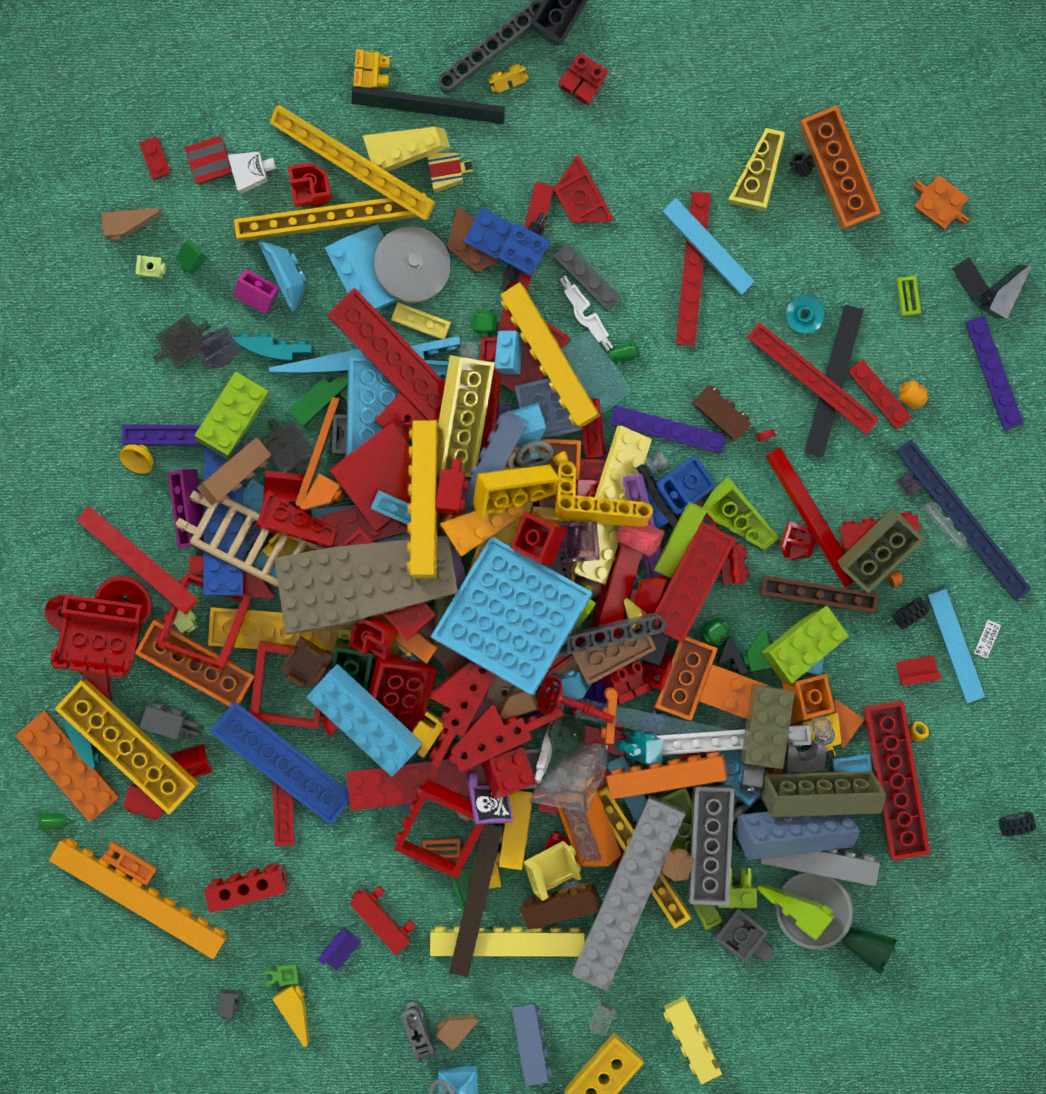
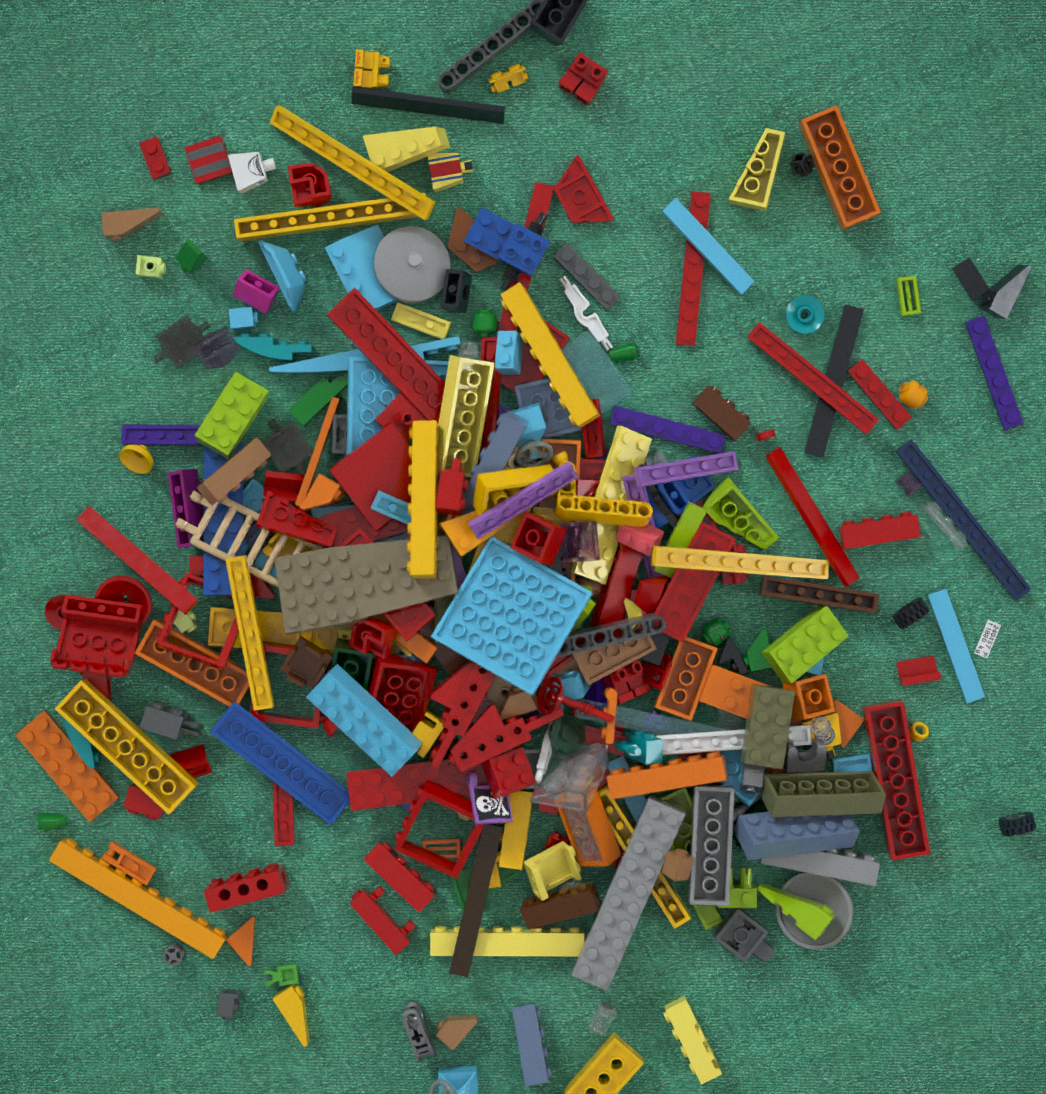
(171, 957): none -> flat silver wheel
(243, 318): none -> medium azure brick
(243, 940): none -> orange tile
(249, 632): none -> yellow plate
(339, 949): dark purple panel -> none
(399, 875): none -> red brick
(456, 291): none -> black brick
(523, 500): none -> medium lavender tile
(685, 469): none -> medium lavender tile
(739, 562): none -> yellow plate
(797, 541): red slope -> none
(870, 947): dark green cone -> none
(880, 550): olive brick -> none
(895, 579): orange hinge -> none
(941, 202): orange plate -> none

